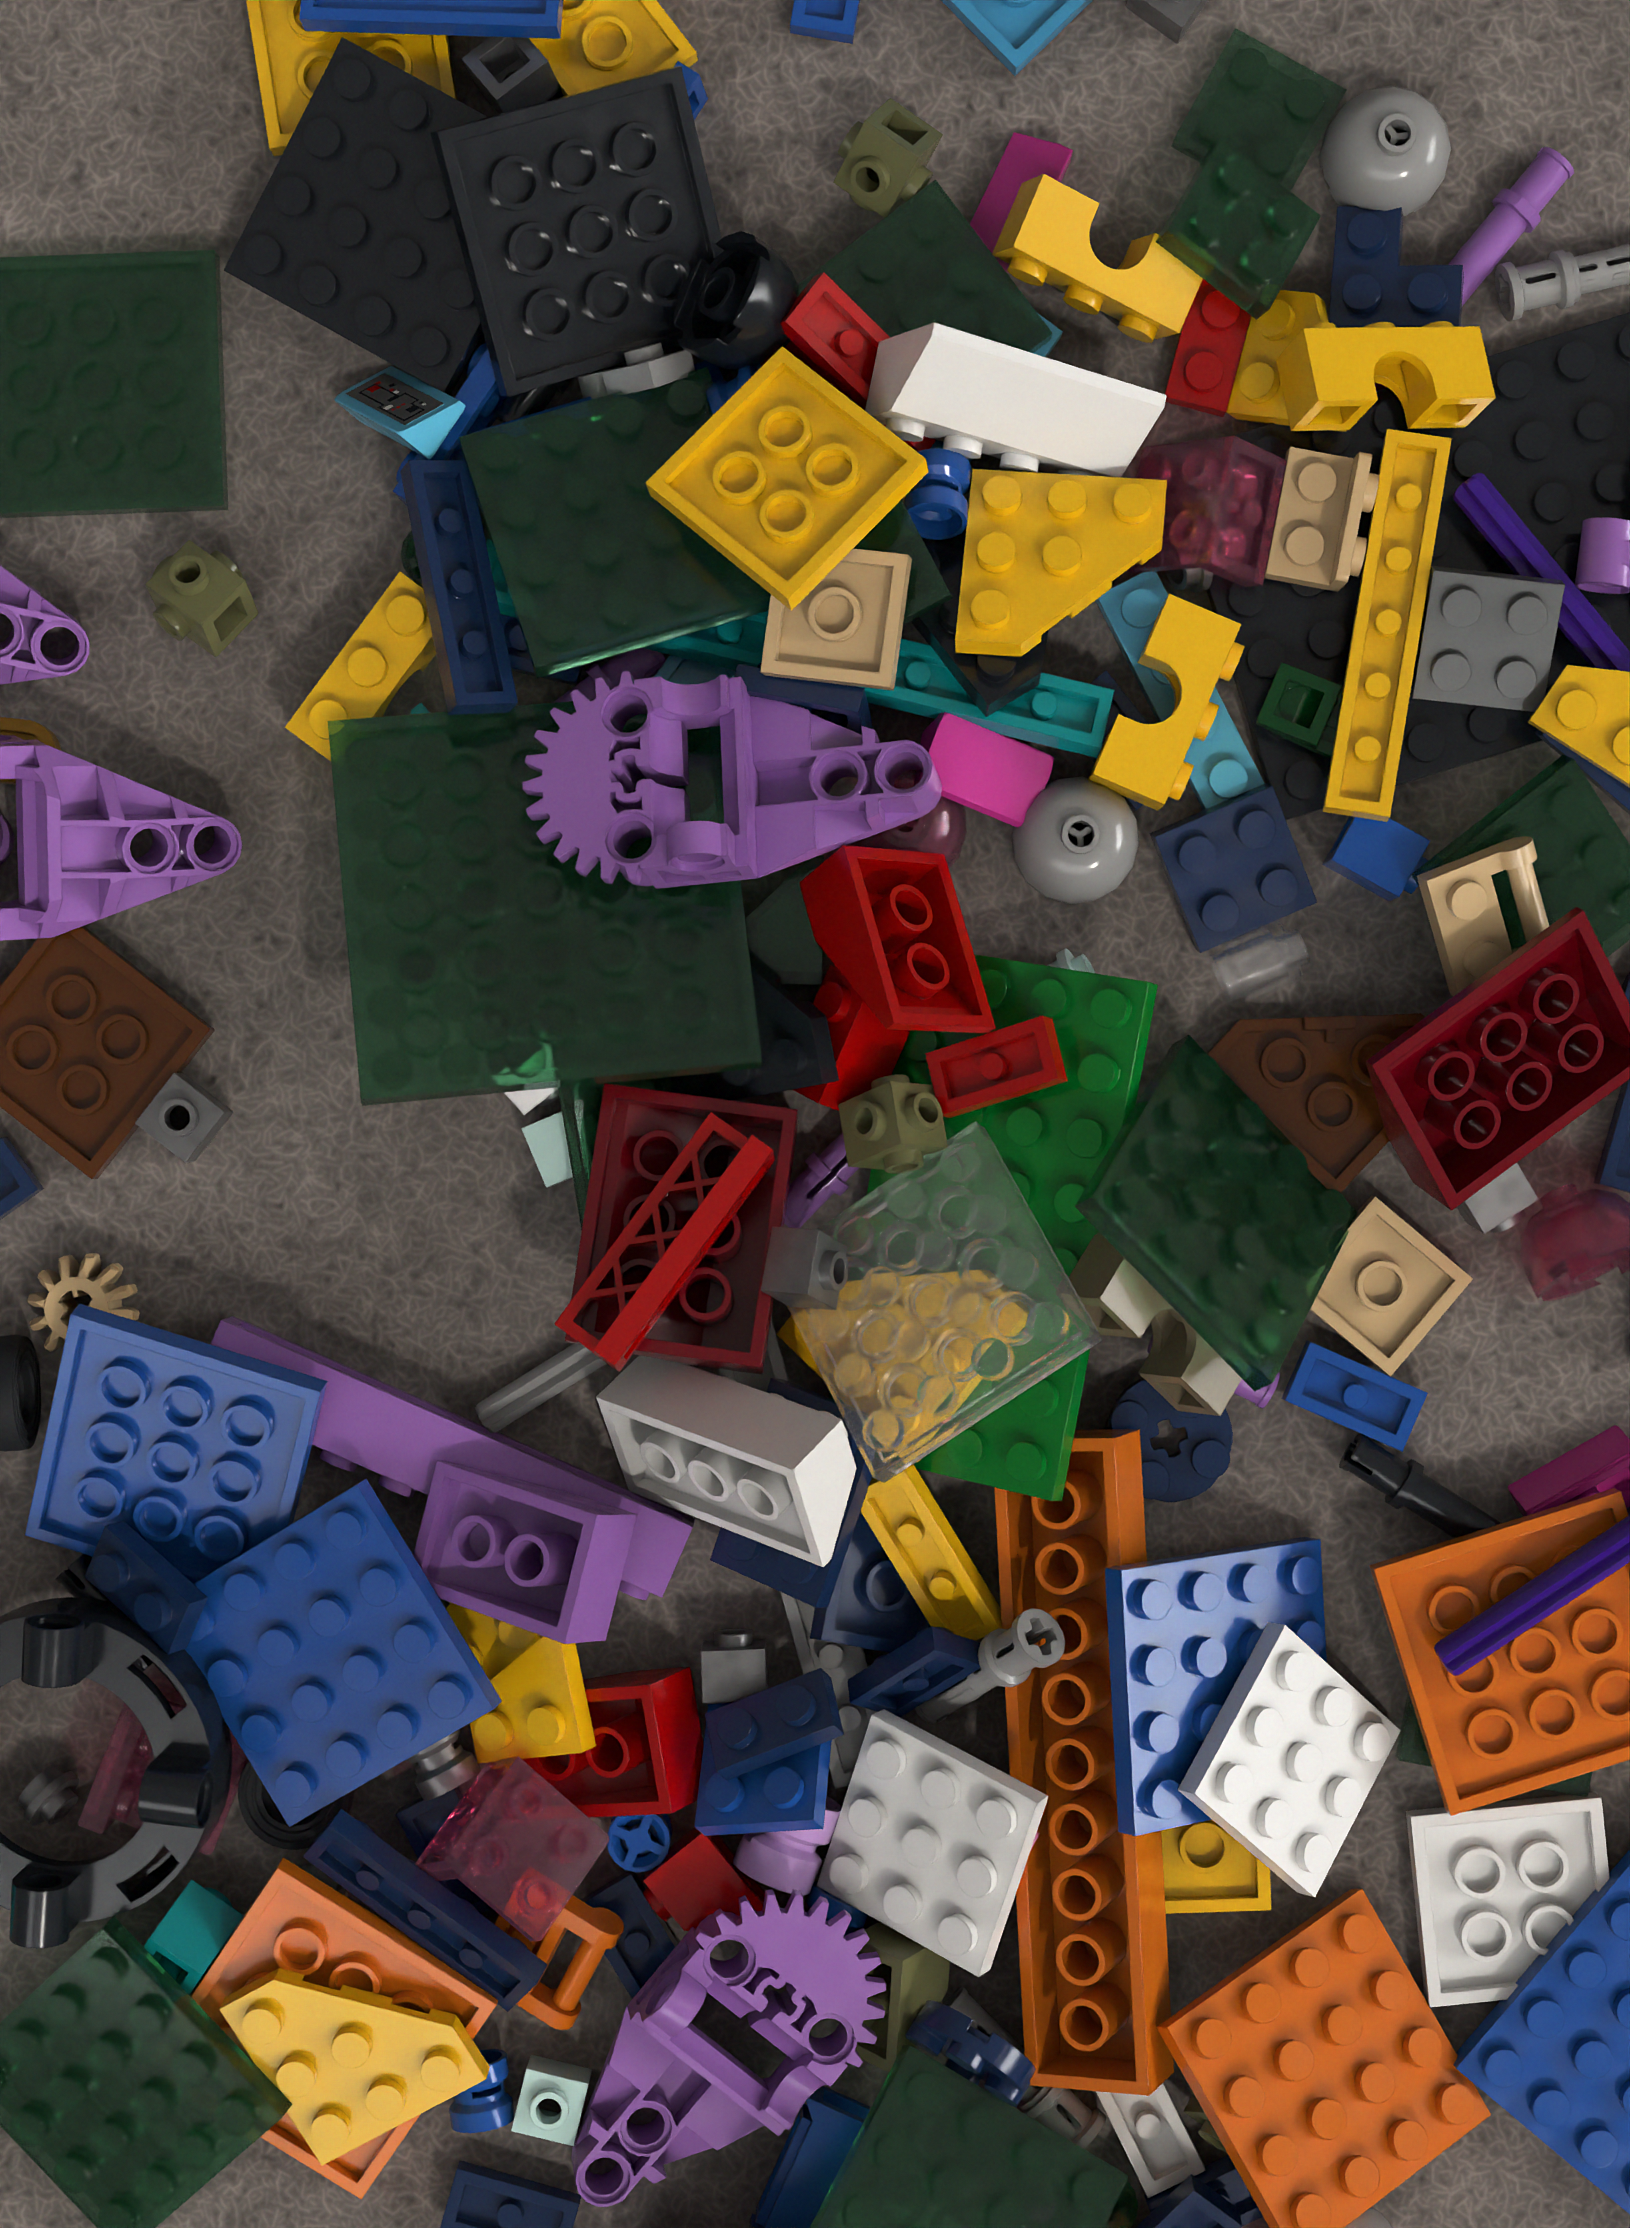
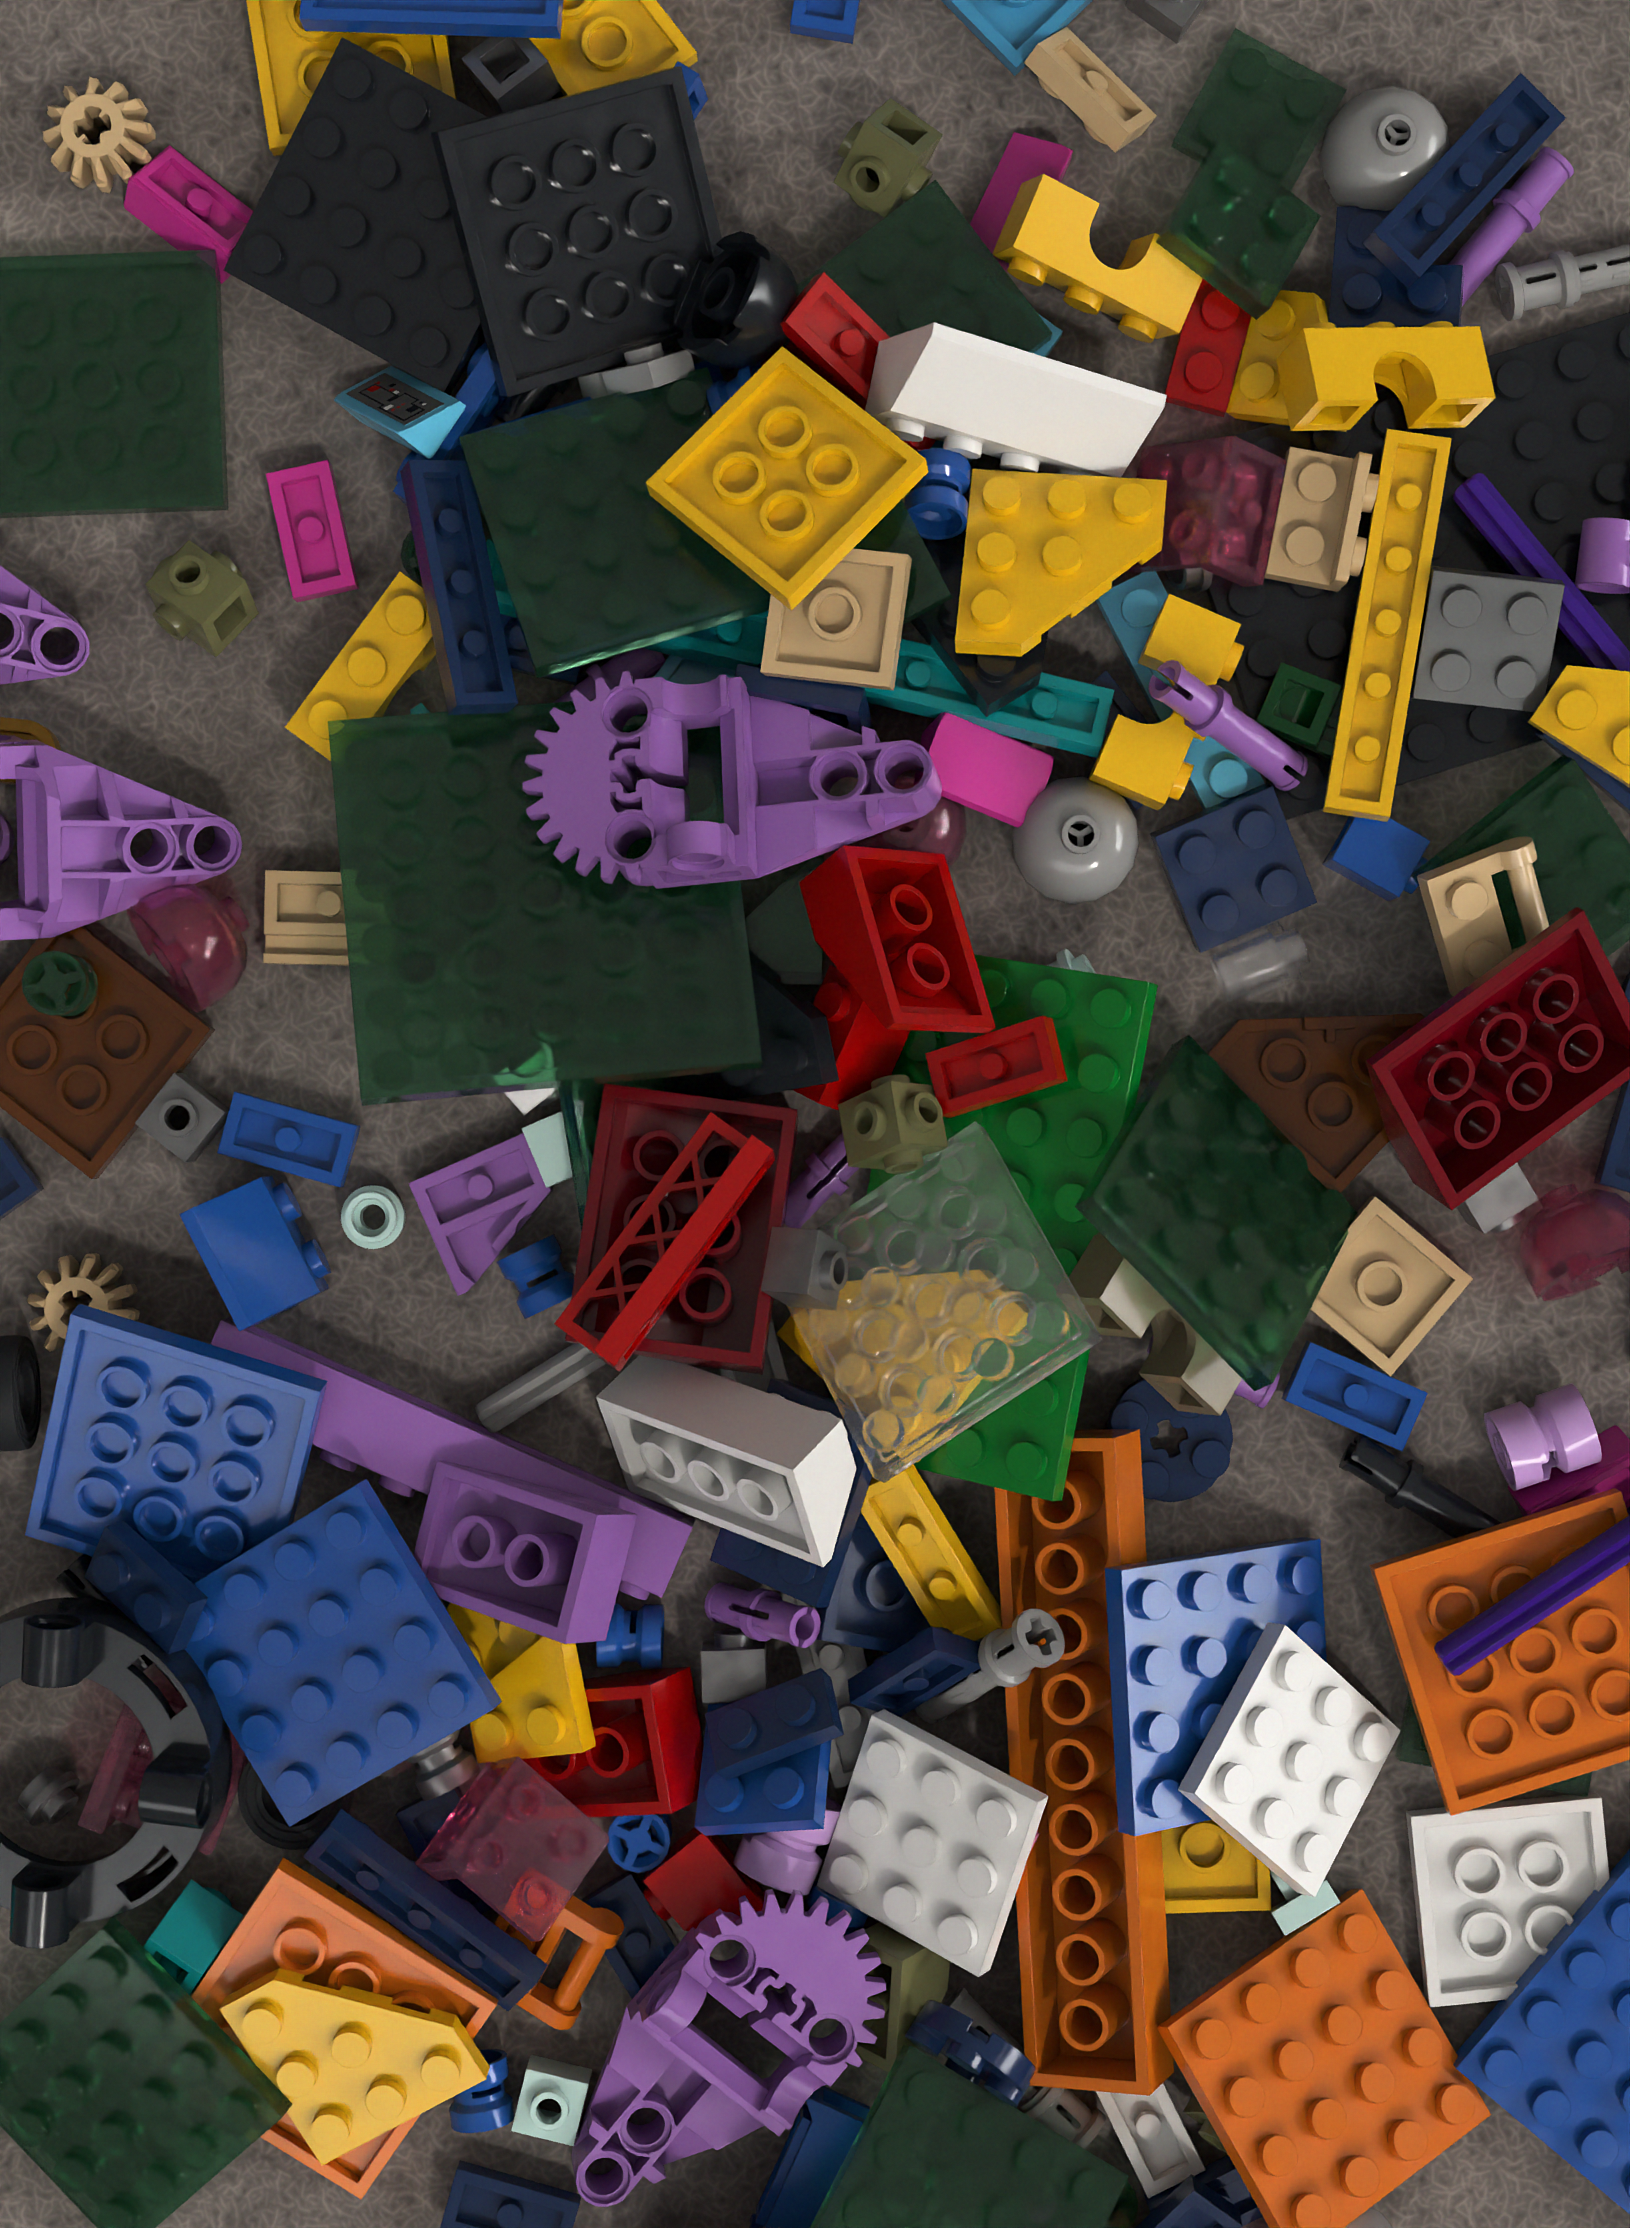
(46, 985): none -> clear green wheel
(80, 123): none -> tan gear
(186, 206): none -> dark pink slope
(193, 940): none -> clear pink cylinder
(257, 1251): none -> blue slope
(288, 1139): none -> blue plate
(304, 918): none -> tan plate
(312, 531): none -> dark pink plate
(353, 1221): none -> light aqua plate
(480, 1206): none -> medium lavender wing
(532, 1263): none -> blue wheel
(633, 1638): none -> blue wheel
(785, 1623): none -> medium lavender pin
(1089, 89): none -> tan plate
(1212, 714): none -> medium lavender pin
(1301, 1908): none -> light aqua tile
(1464, 180): none -> dark blue plate
(1546, 1436): none -> lavender wheel

